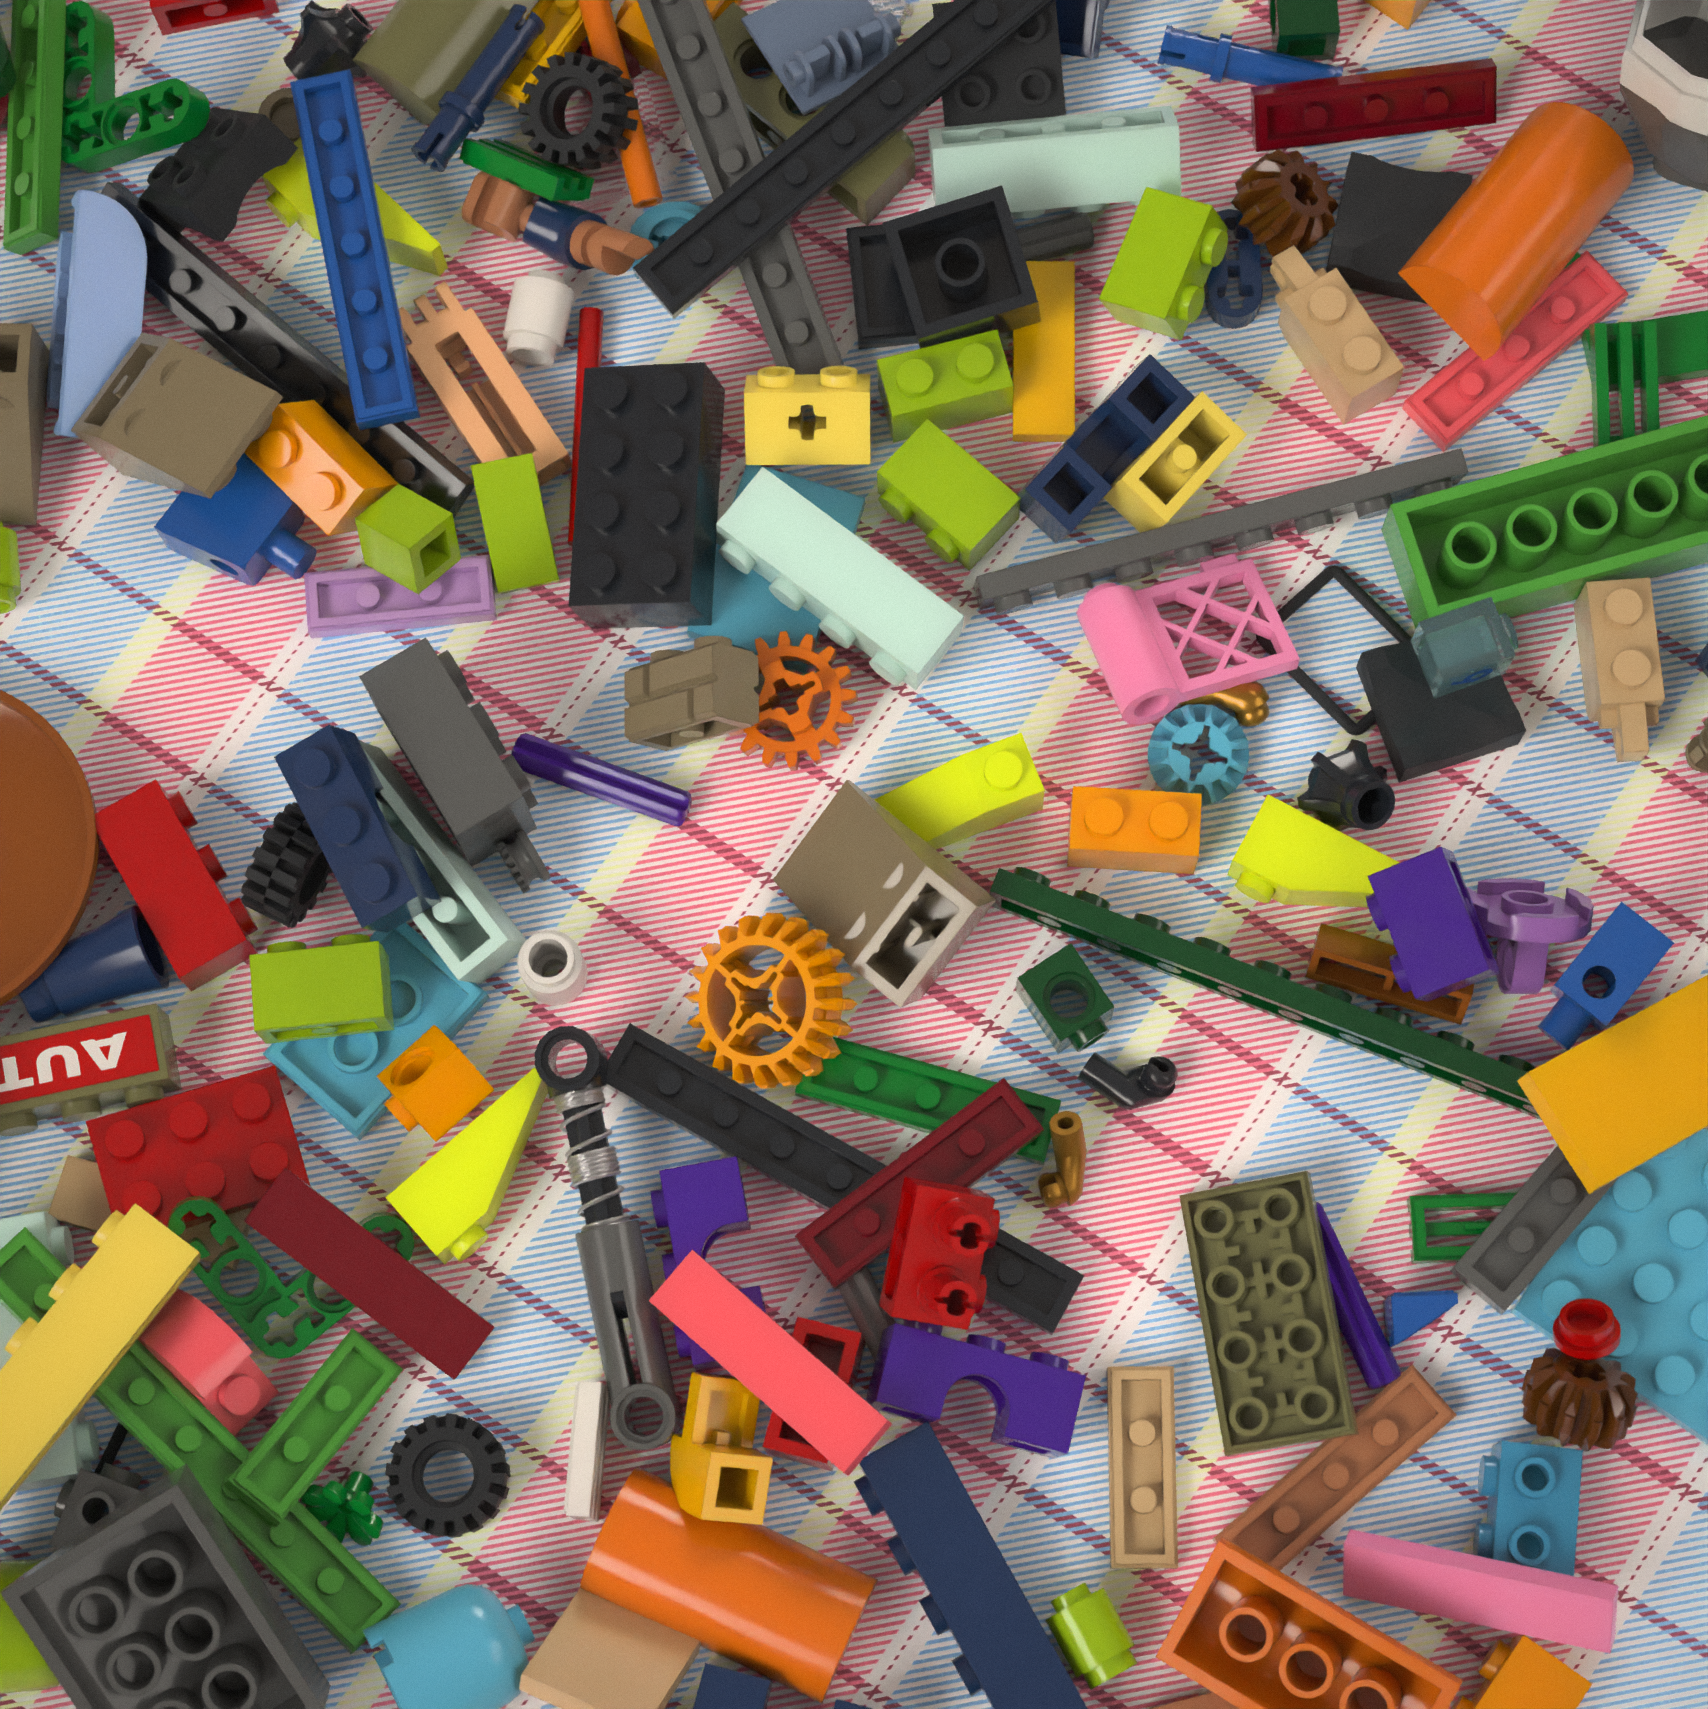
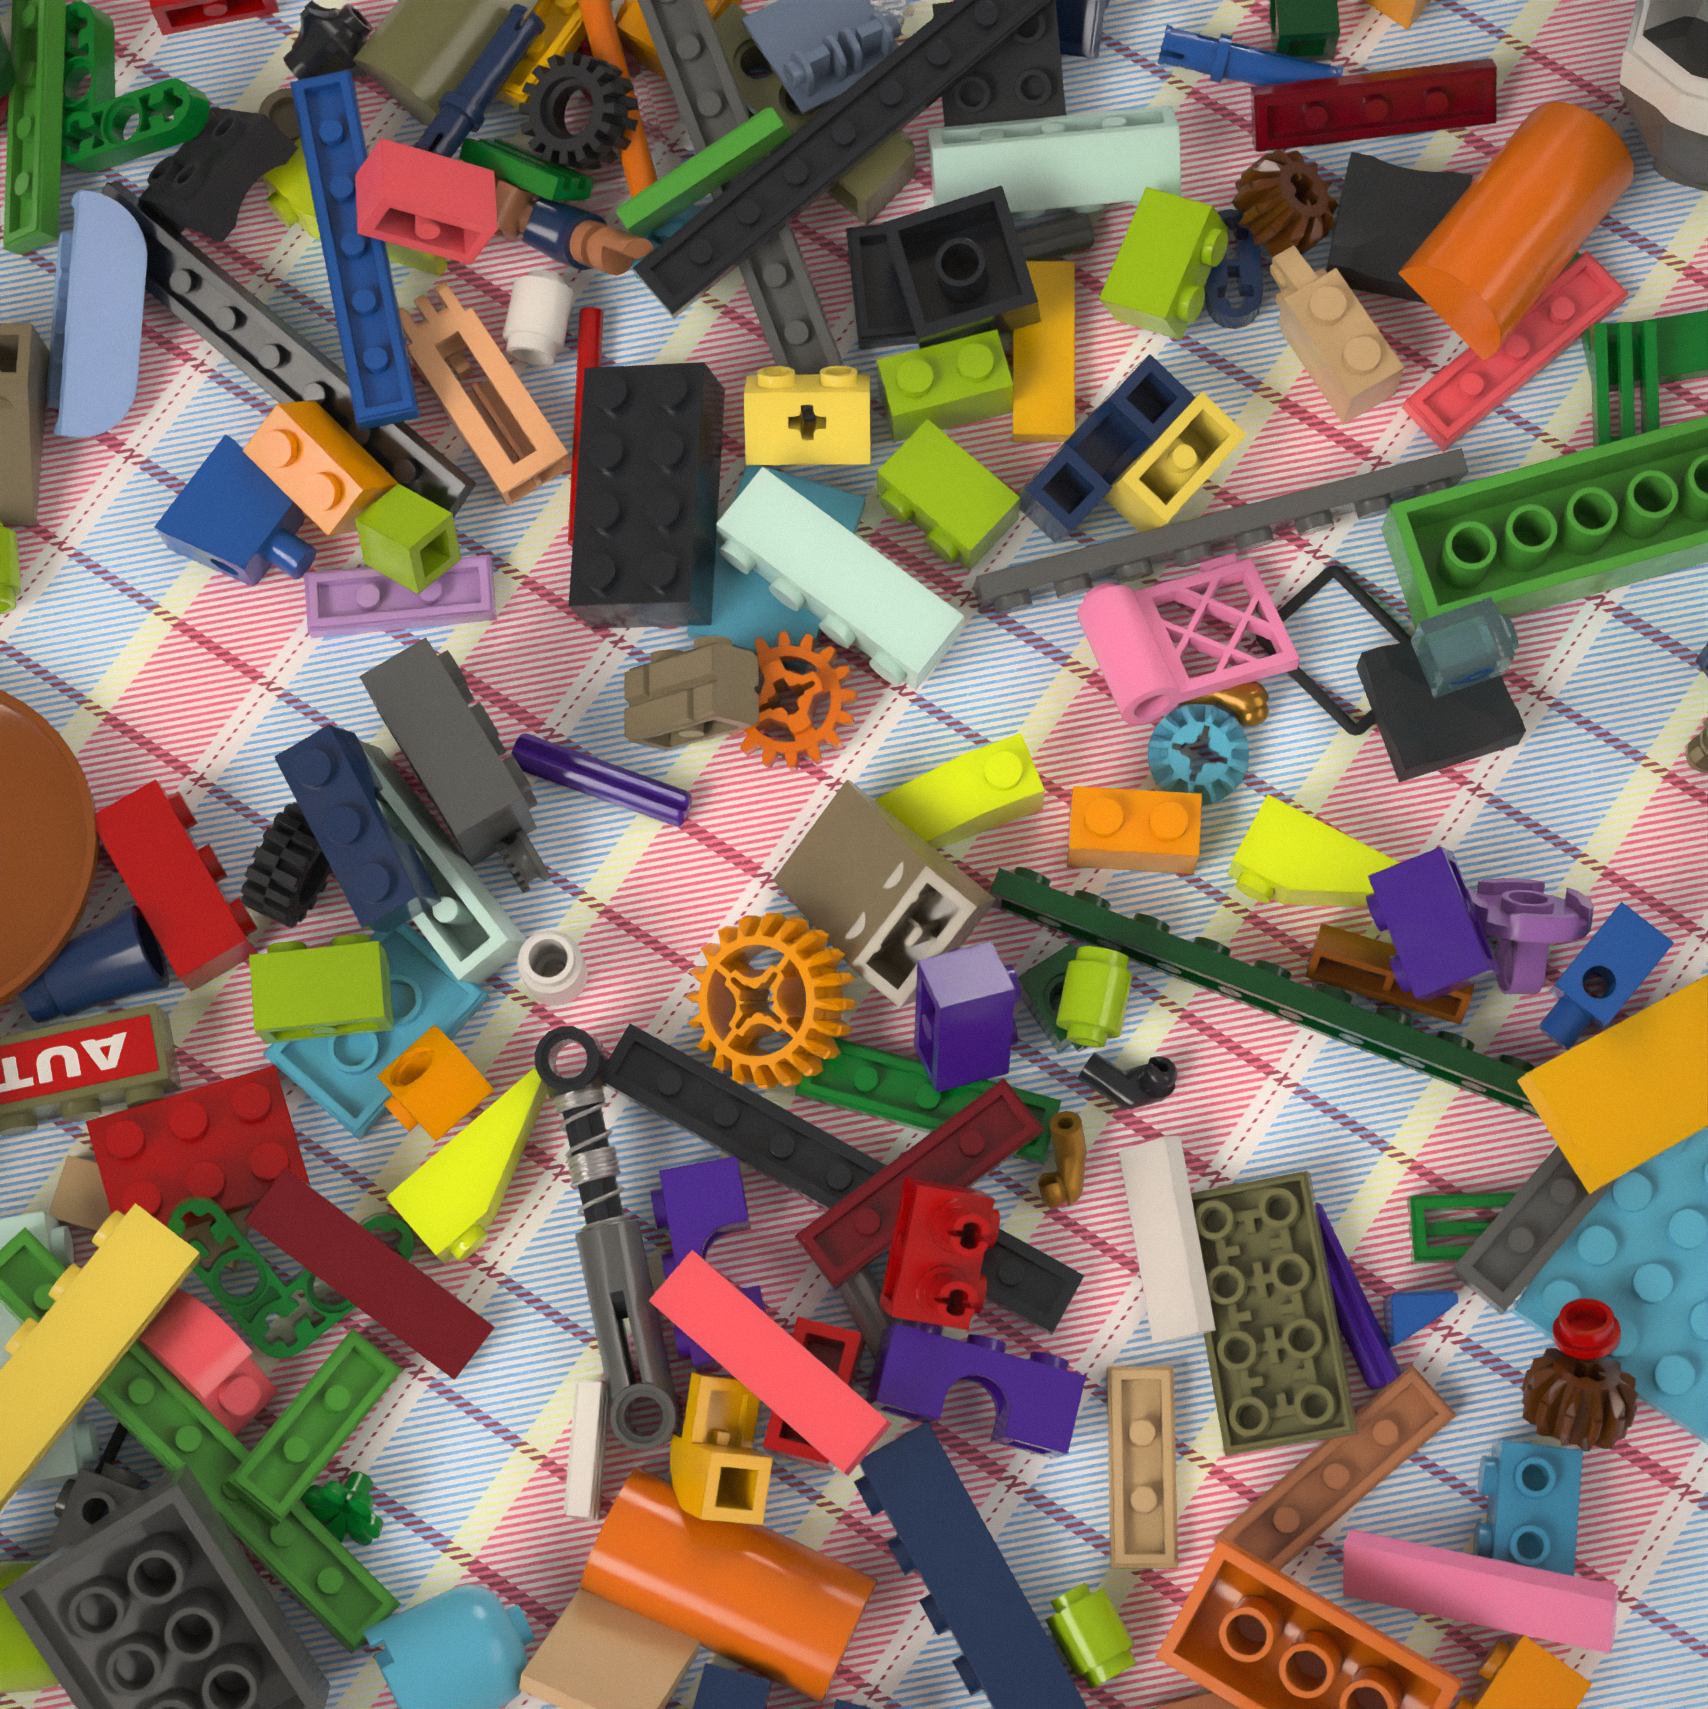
(176, 417): dark tan slope -> none
(408, 1467): black tyre -> none
(425, 201): none -> coral brick
(515, 523): lime slope -> none
(704, 172): none -> bright green tile
(965, 1016): none -> dark purple brick
(1094, 996): none -> lime brick
(1166, 1240): none -> white tile
(1348, 790): black rock -> none
(1620, 661): tan hinge -> none

